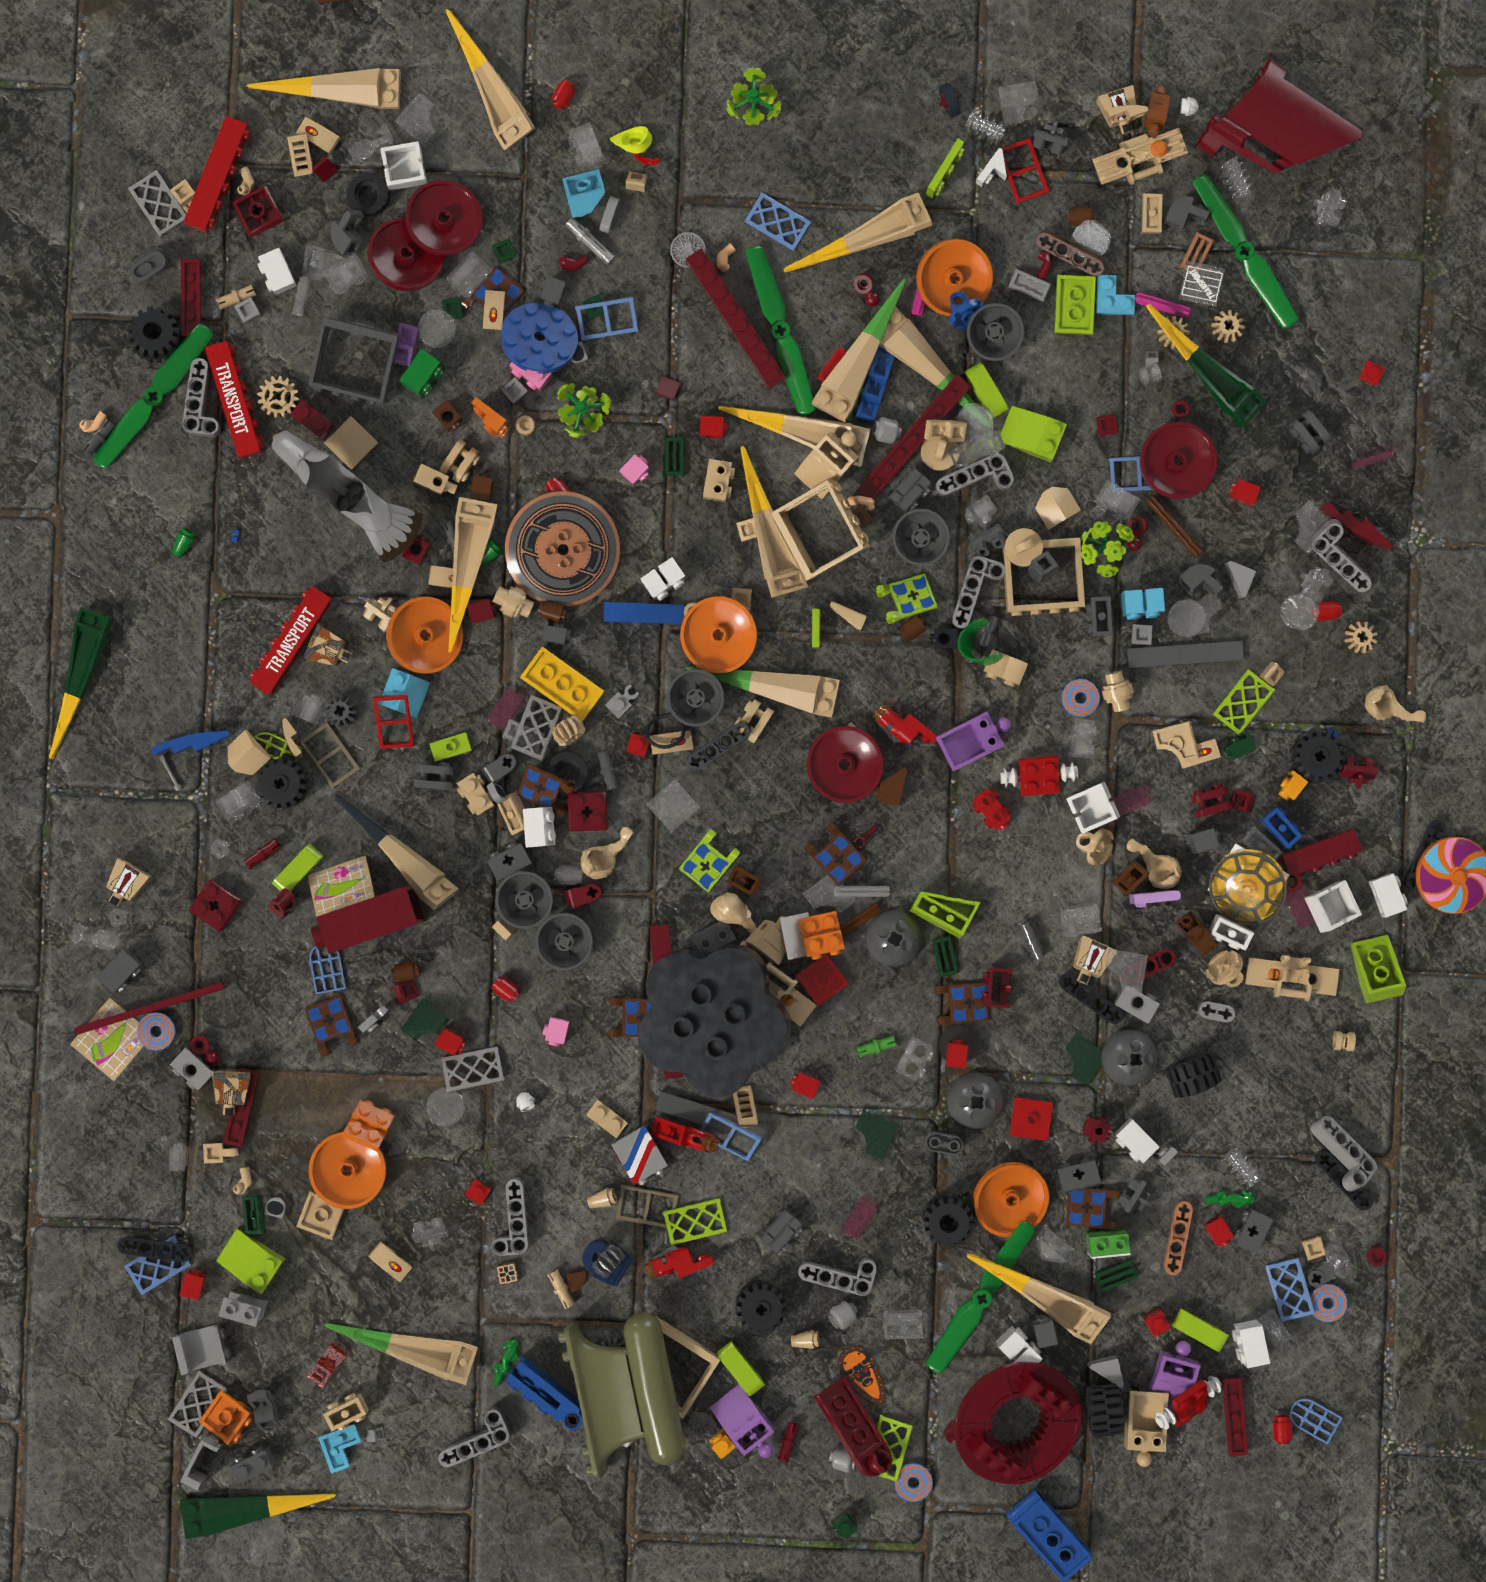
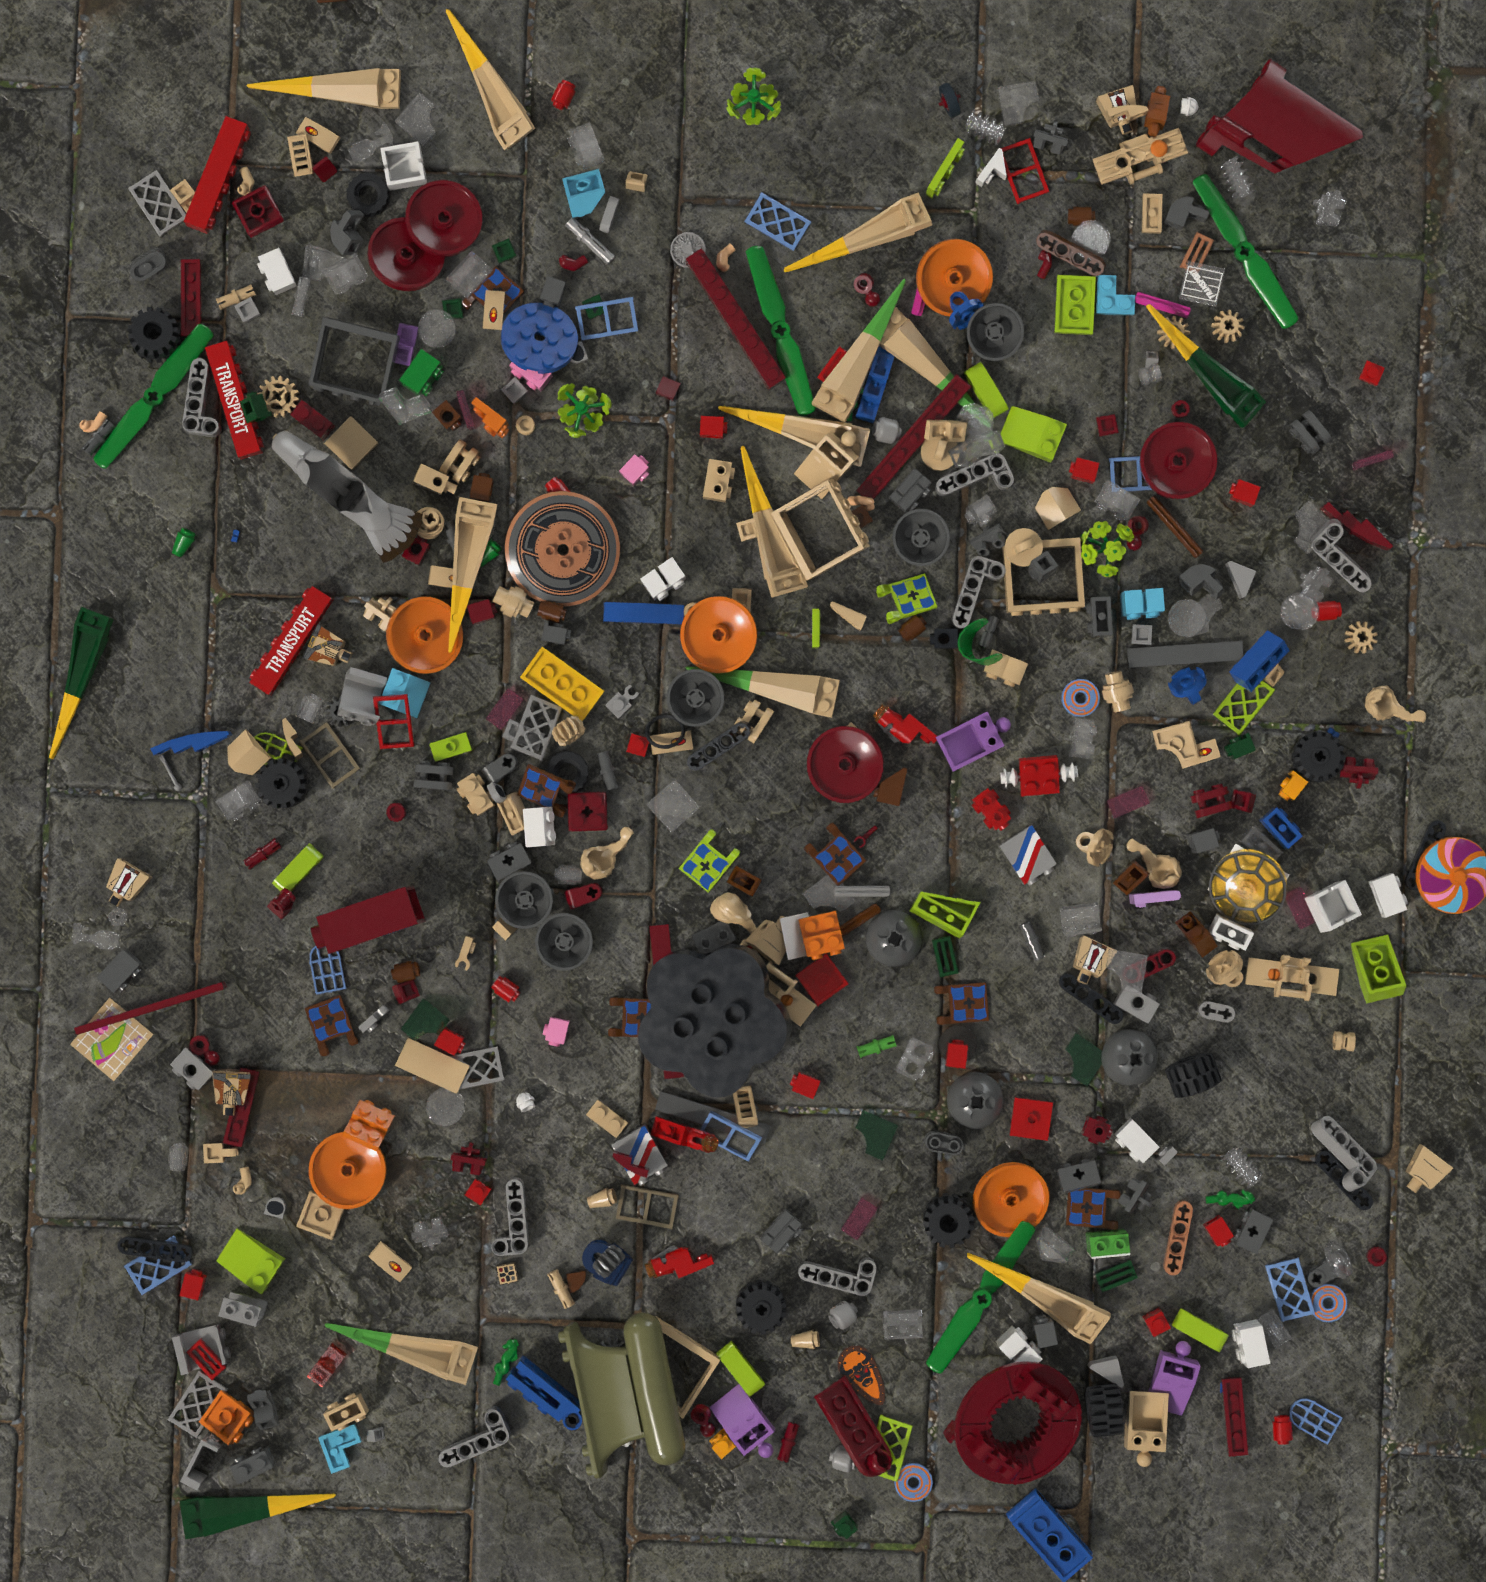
(145, 1035): medium blue tile -> none
(211, 1353): none -> red tile
(225, 849): clear plate -> none
(227, 902): dark red brick -> none
(255, 408): none -> dark green brick
(256, 1214): dark green tile -> none
(341, 886): sticker -> none
(358, 695): none -> light grey panel
(396, 812): none -> dark red tile
(403, 409): none -> clear plate
(421, 875): tan plate -> none
(432, 1065): none -> tan piece
(436, 521): none -> tan piece
(460, 1159): none -> dark red hips
(465, 410): none -> clear pink tile
(467, 948): none -> tan plate
(625, 1161): none -> dark red slope
(636, 141): neon yellow piece -> none
(674, 472): dark green tile -> none
(689, 1237): lime window -> none
(701, 1415): none -> dark red plate
(1004, 988): dark red window -> none
(1028, 855): none -> panel
(1029, 285): light grey plate -> none
(1083, 470): none -> red brick
(1094, 807): white piece -> none
(1188, 684): none -> blue tile
(1189, 1403): red plate -> none
(1259, 661): none -> blue brick
(1313, 1248): tan tile -> none
(1320, 853): dark red hinge -> none
(1426, 1169): none -> tan torso

